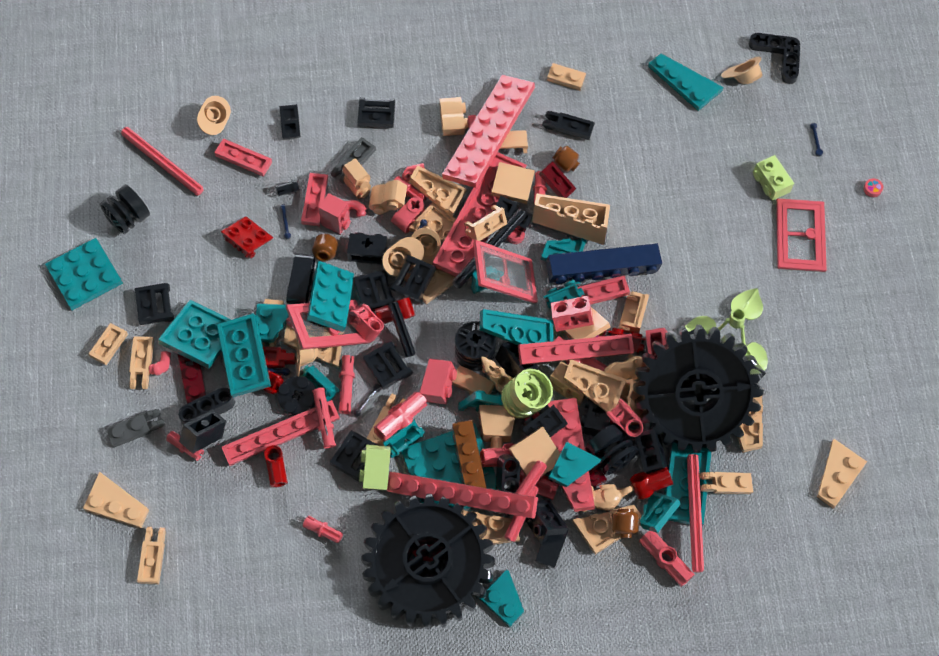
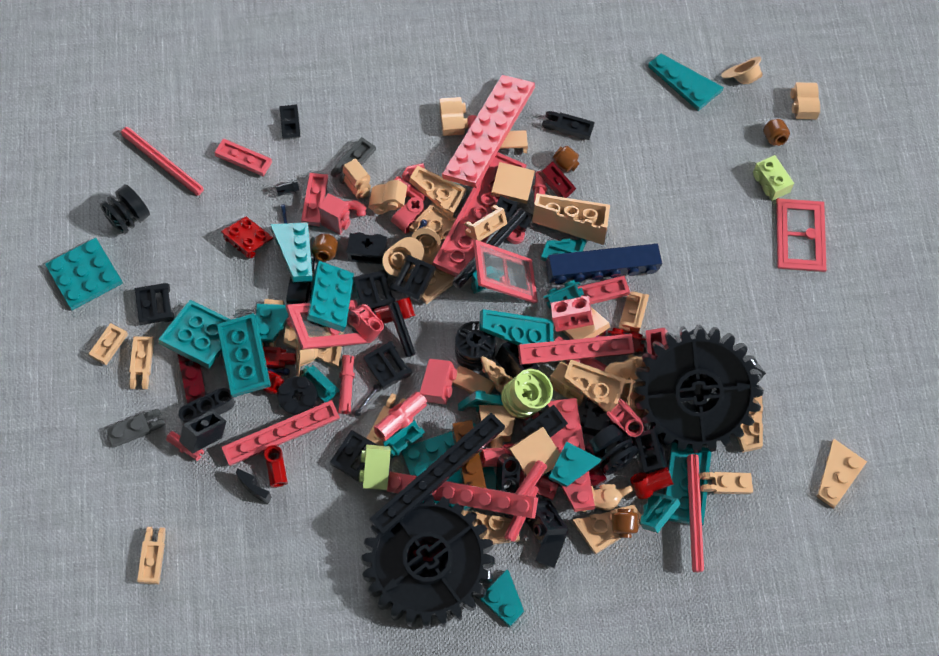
(114, 503): light nougat wing -> none
(161, 366): coral arm -> none
(213, 115): light nougat piece -> none
(250, 482): none -> black slope
(295, 249): none -> wing
(319, 395): coral pin -> none
(322, 529): coral axle -> none
(376, 116): black plate -> none
(437, 474): none -> black plate
(566, 76): light nougat plate -> none
(676, 567): coral piece -> none
(744, 306): yellowish green plant -> none
(776, 132): none -> dark orange head
(783, 48): black beam -> none
(806, 100): none -> light nougat brick
(819, 152): dark blue hinge -> none
(873, 187): coral tile -> none

